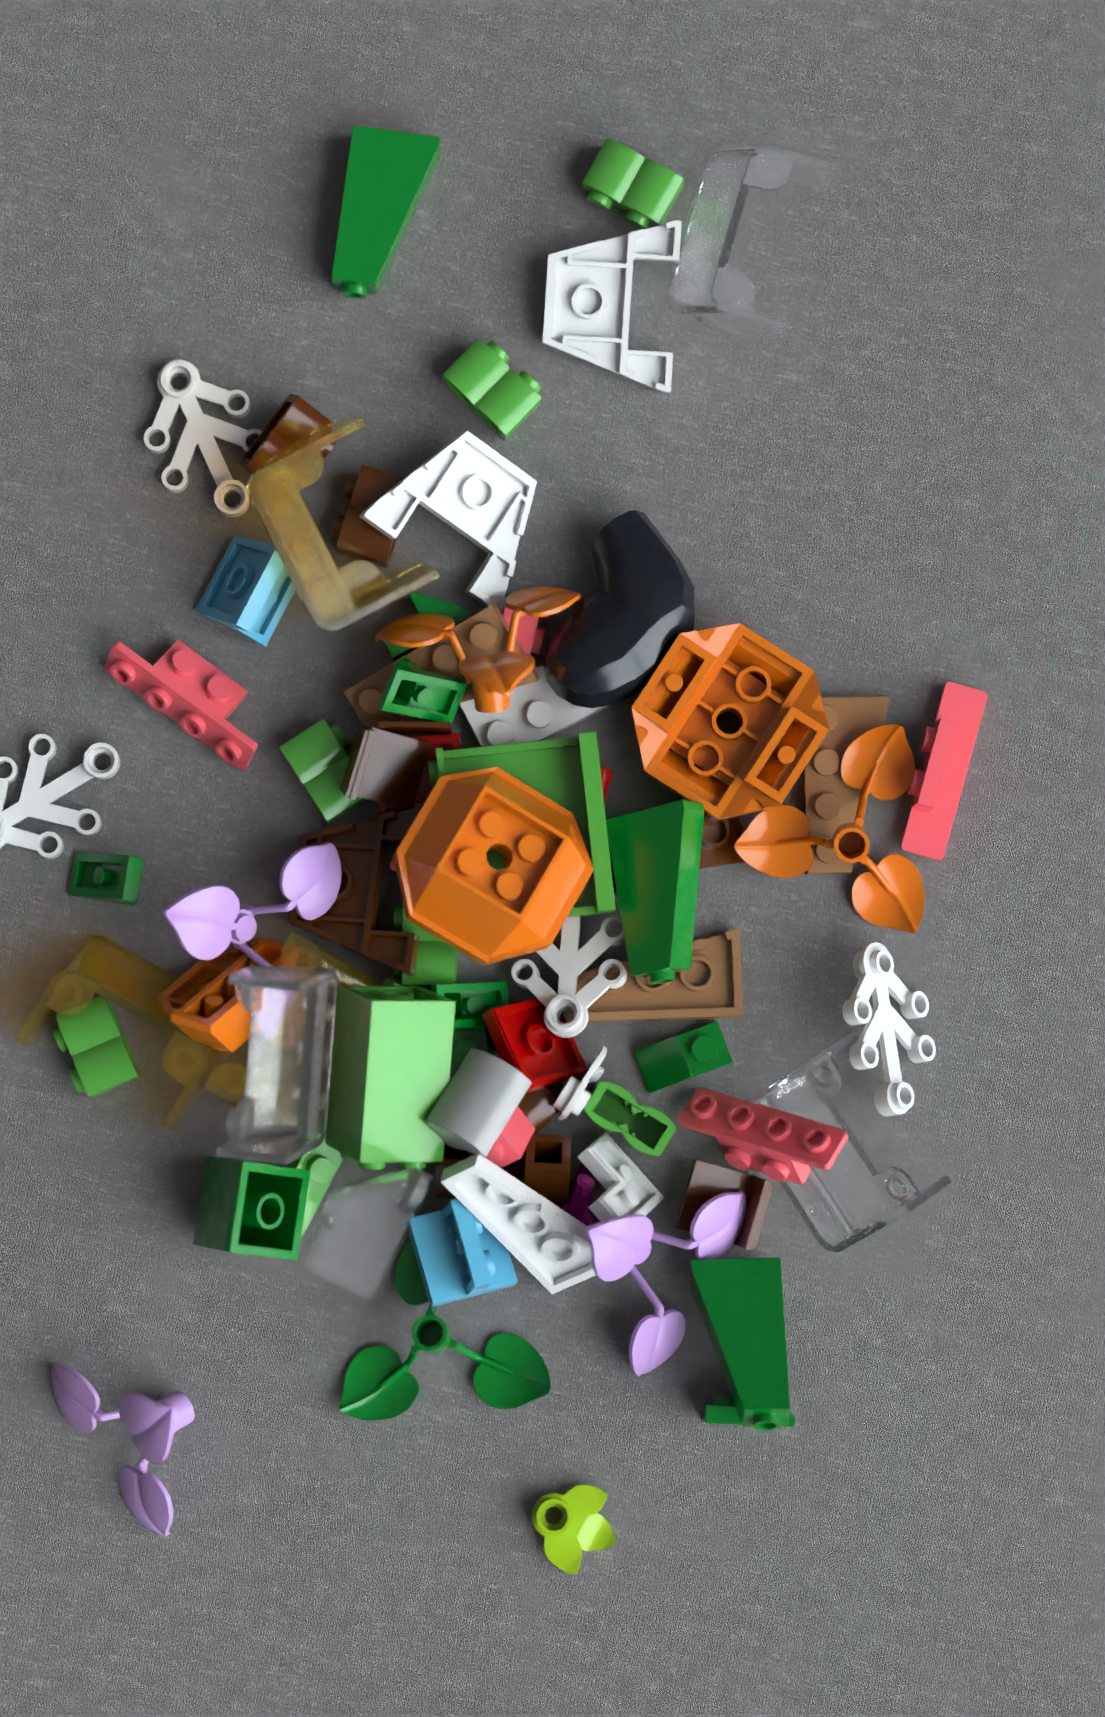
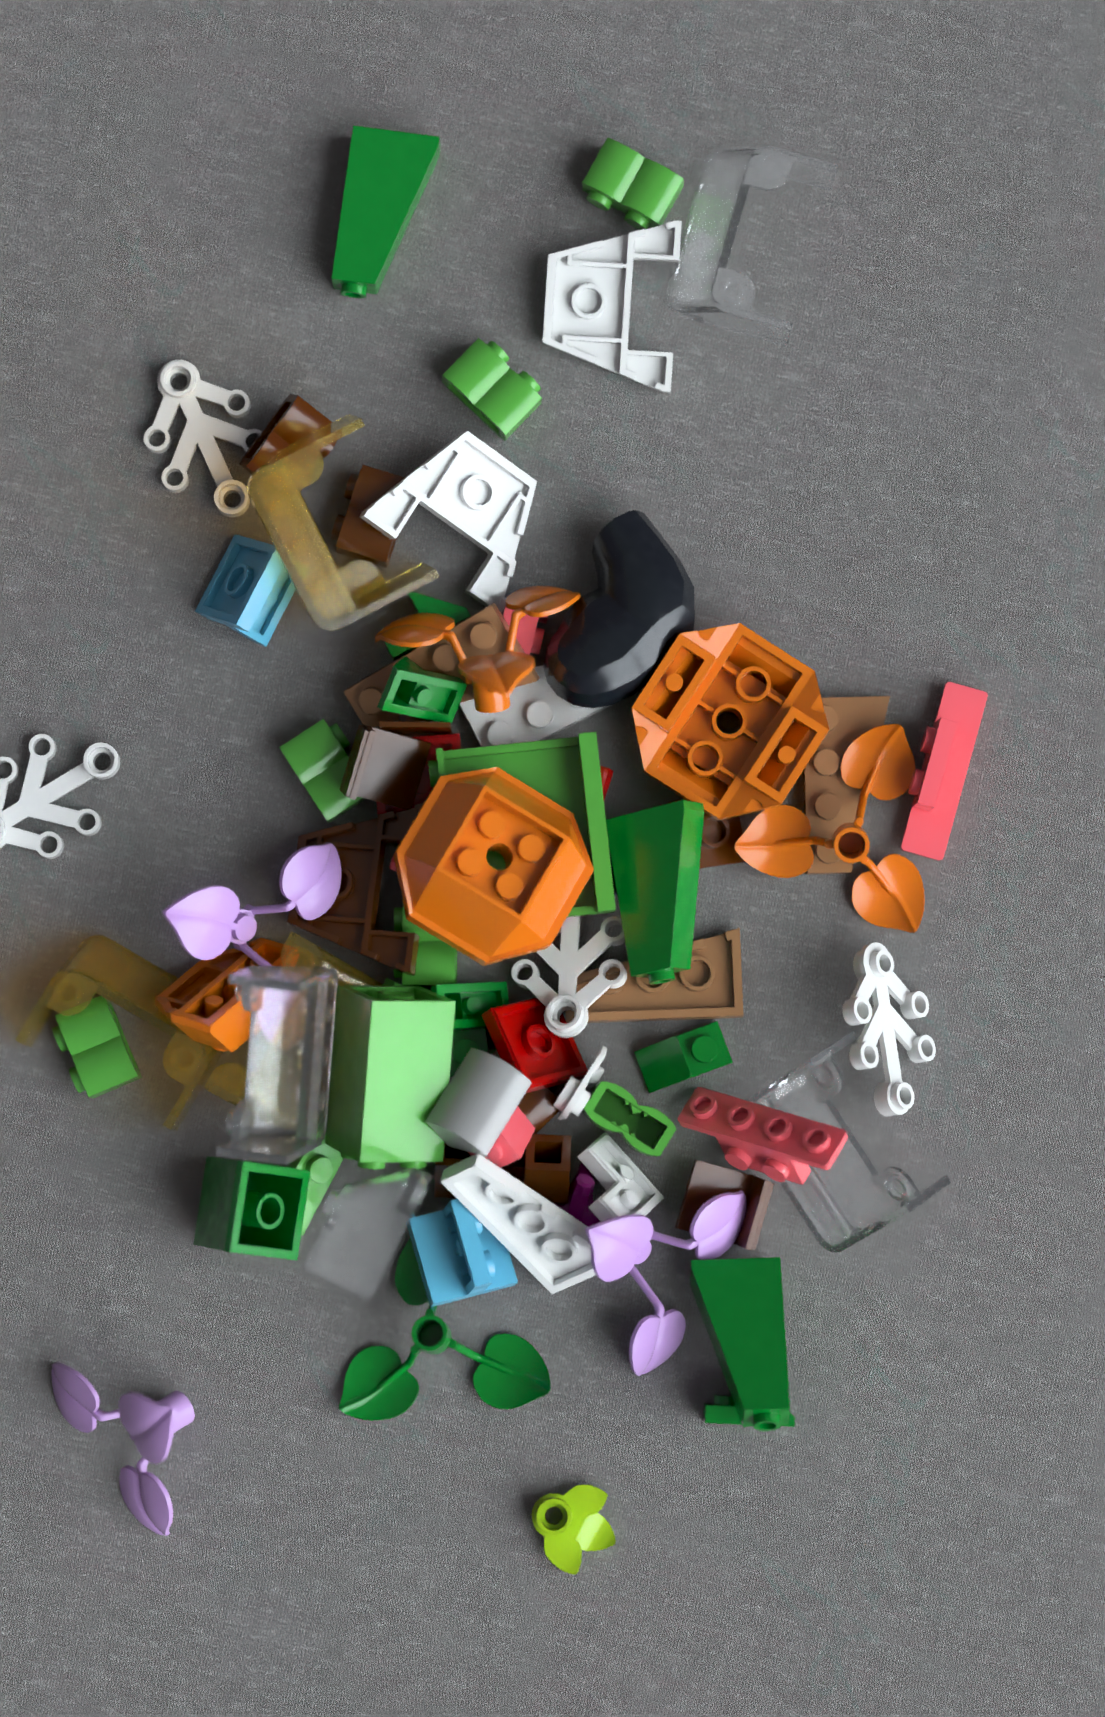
(106, 877): green slope -> none
(190, 694): coral bracket -> none

